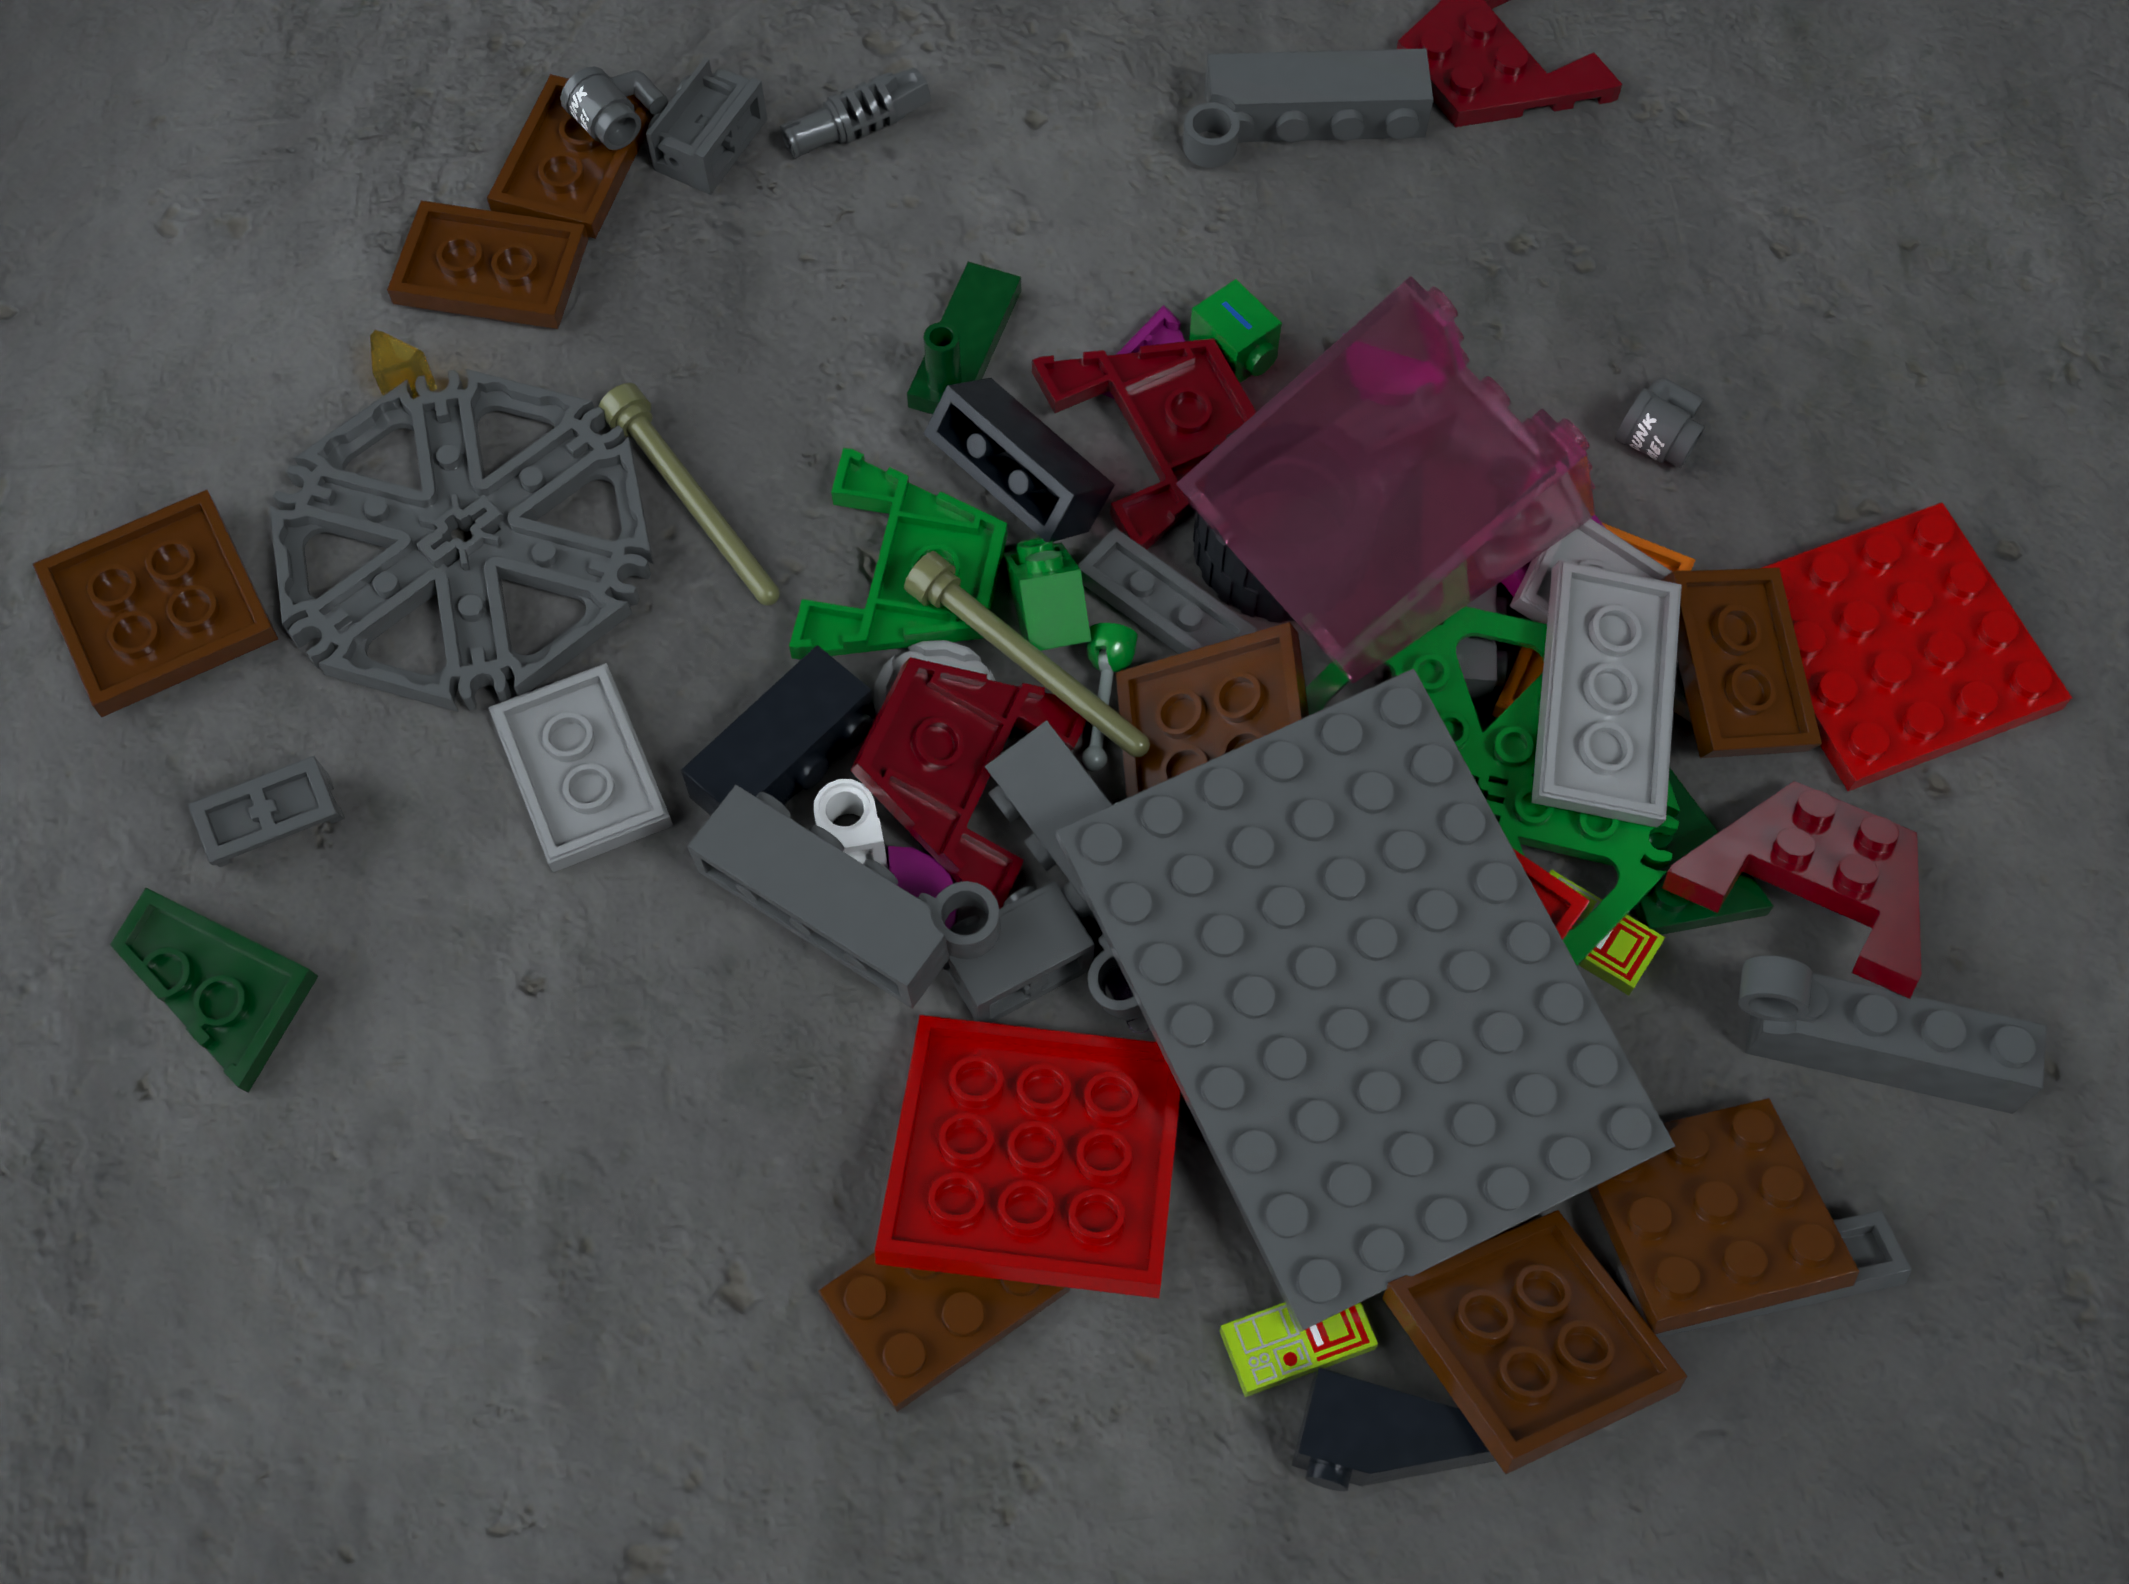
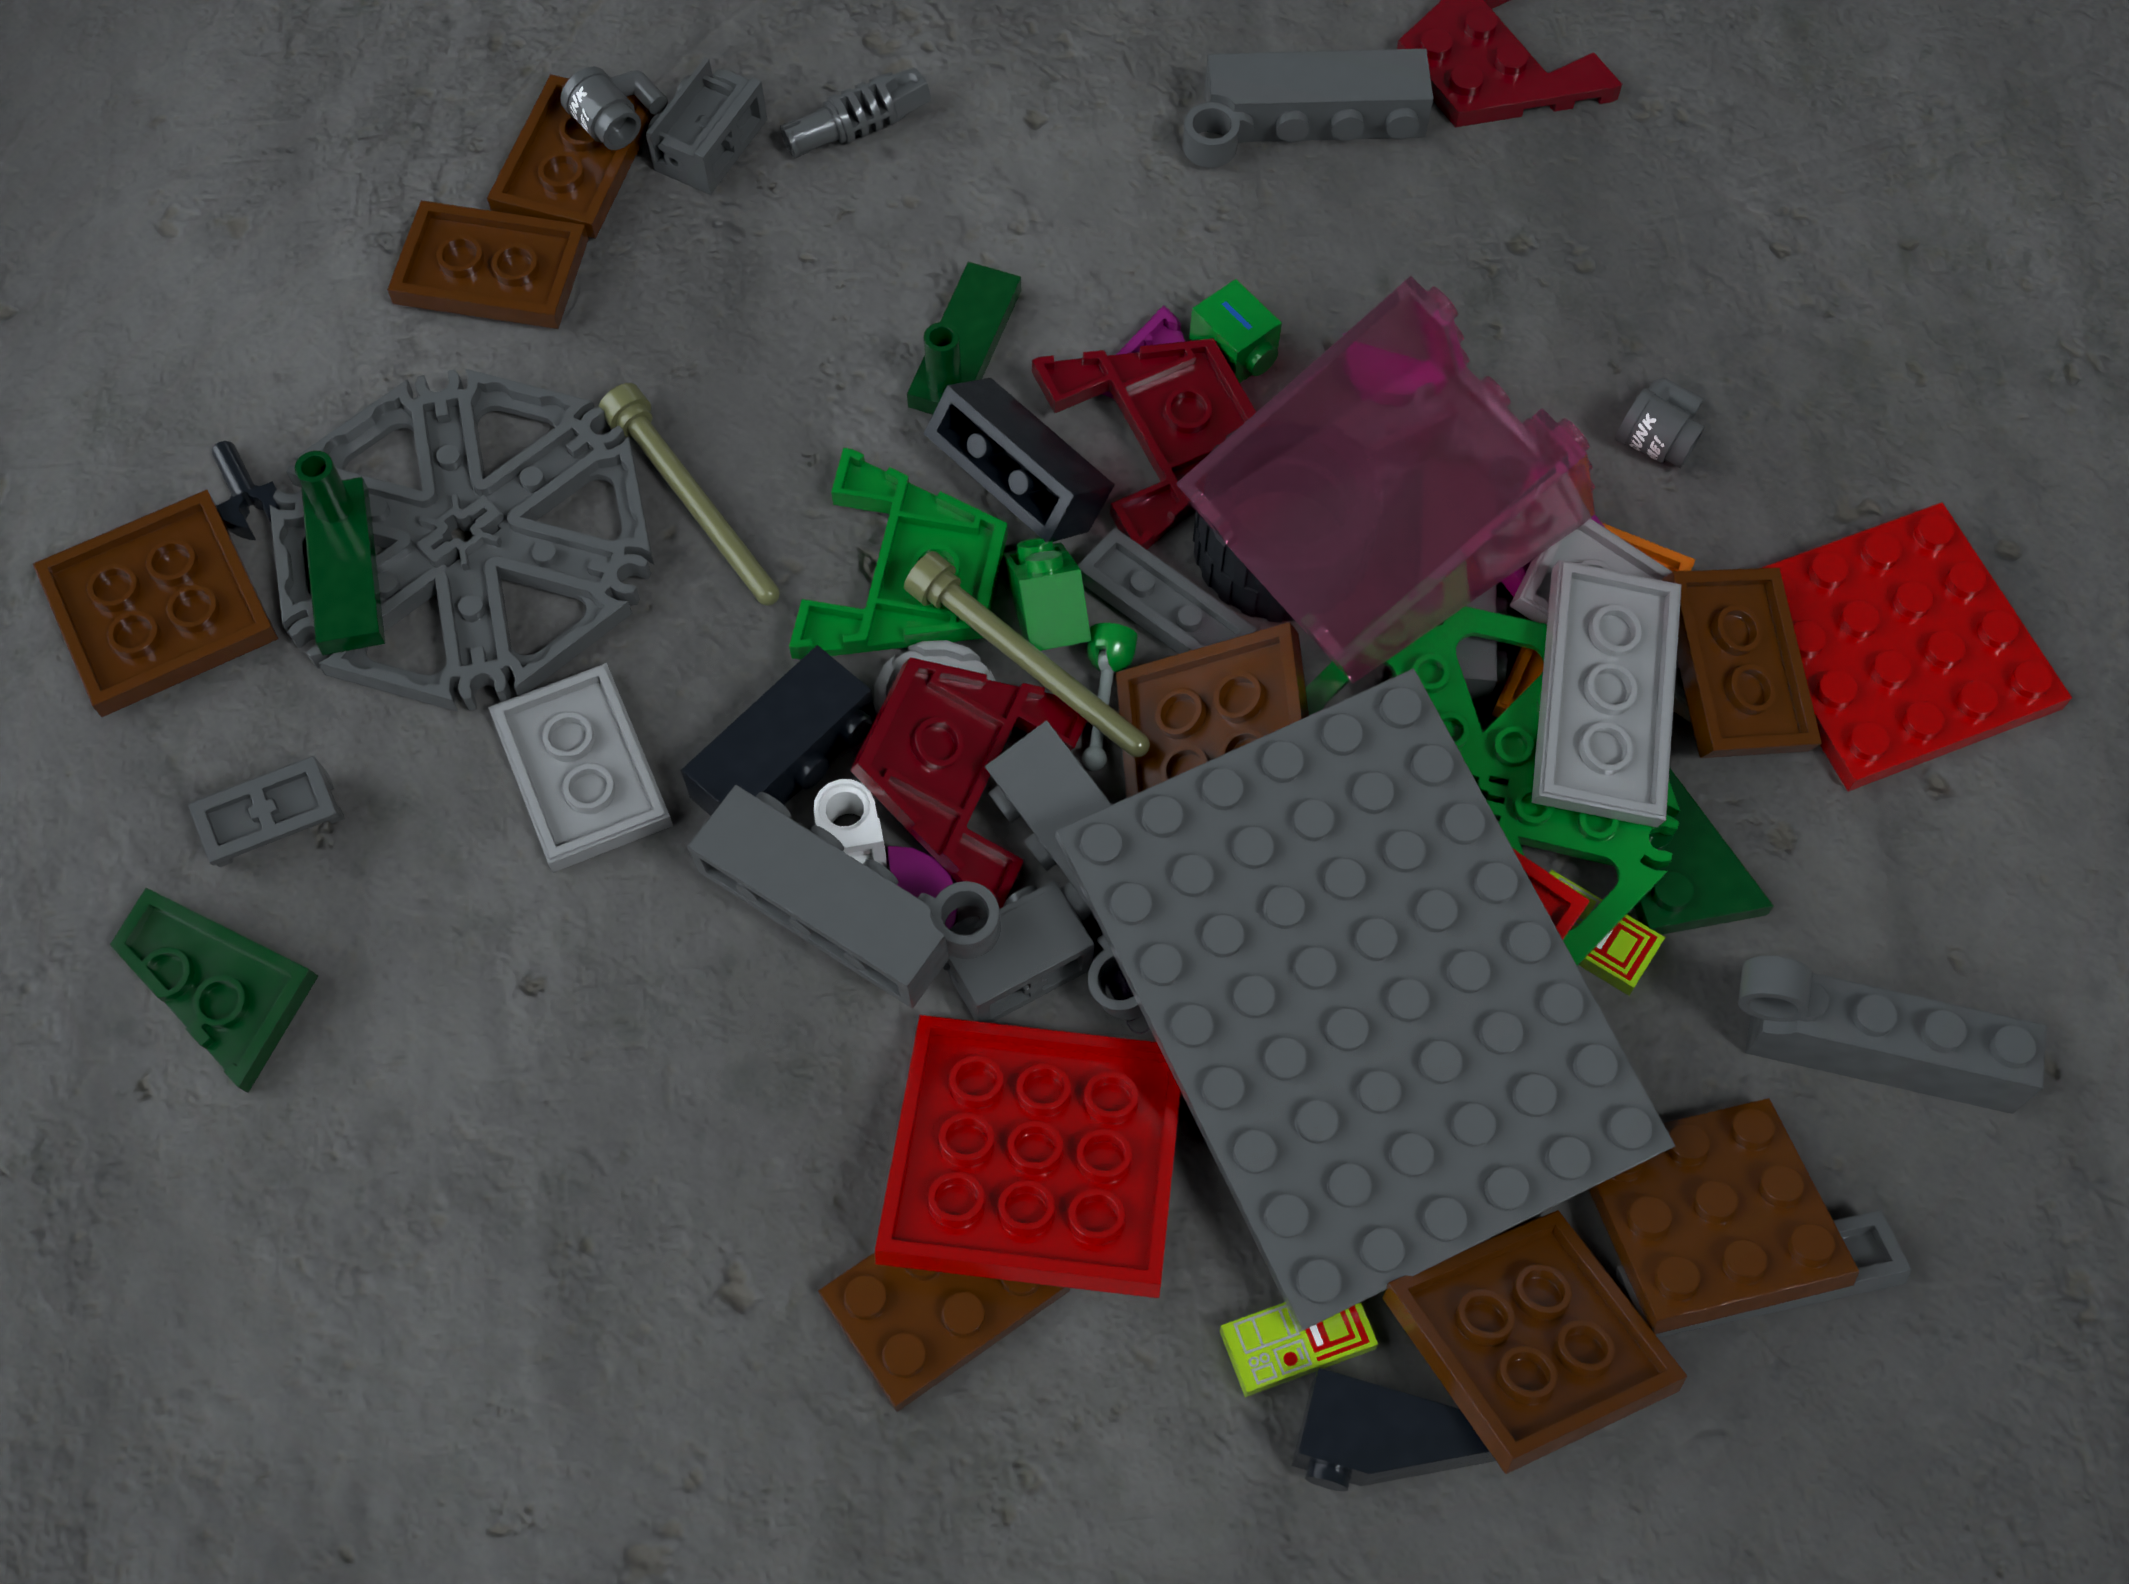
(242, 489): none -> black bar
(340, 557): none -> dark green piece
(396, 362): clear yellow slope -> none
(1827, 856): dark red wing -> none

